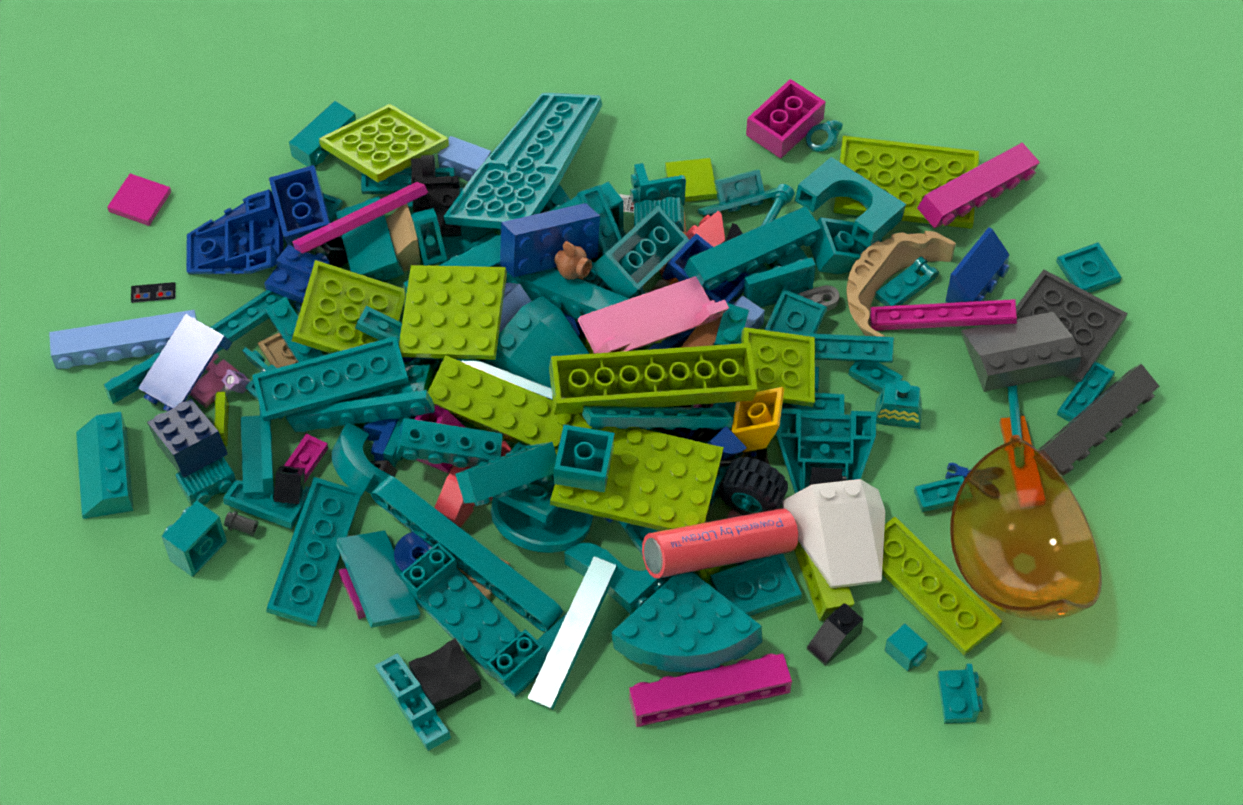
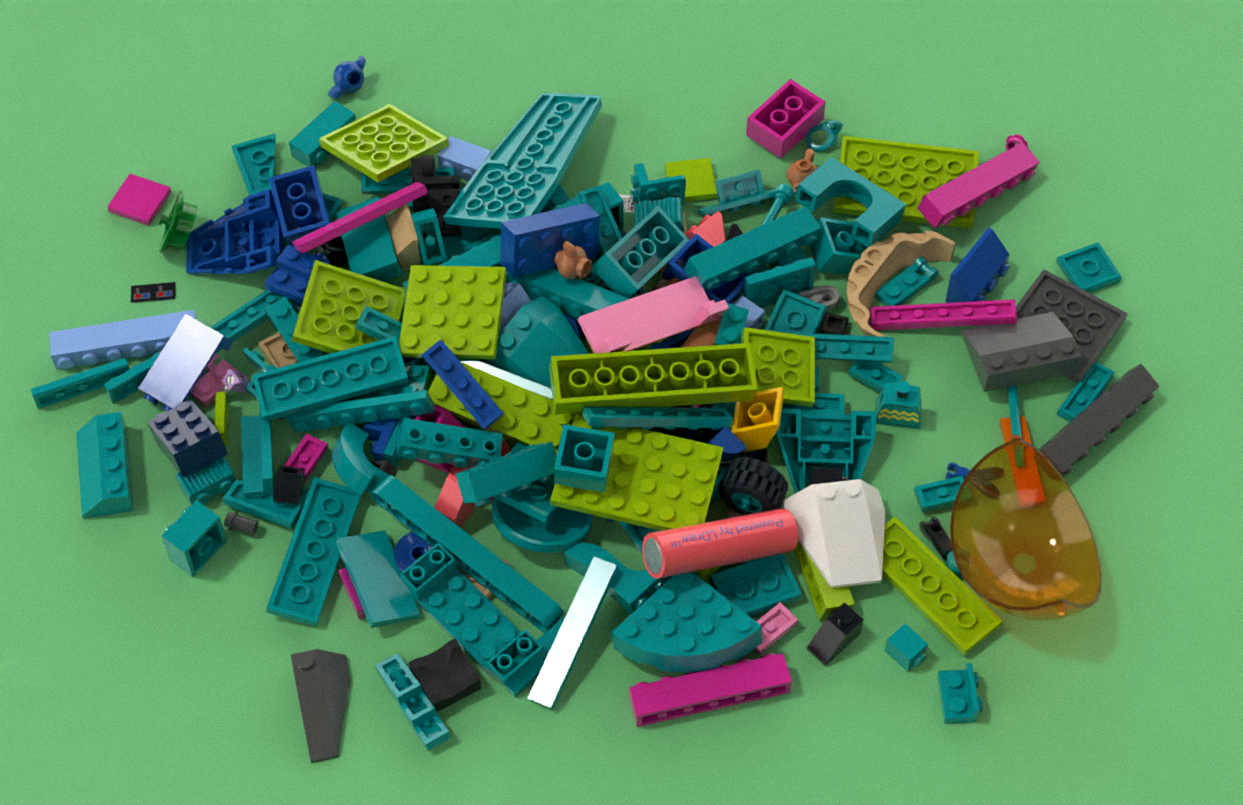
(77, 383): none -> teal tile
(177, 224): none -> green wheel
(256, 162): none -> teal wing
(322, 692): none -> dark grey wedge
(348, 77): none -> blue piece
(462, 385): none -> blue plate
(775, 625): none -> bright pink plate
(801, 169): none -> nougat piece
(834, 324): none -> pearl dark grey tile
(941, 543): none -> black piece
(1016, 138): none -> dark pink plate

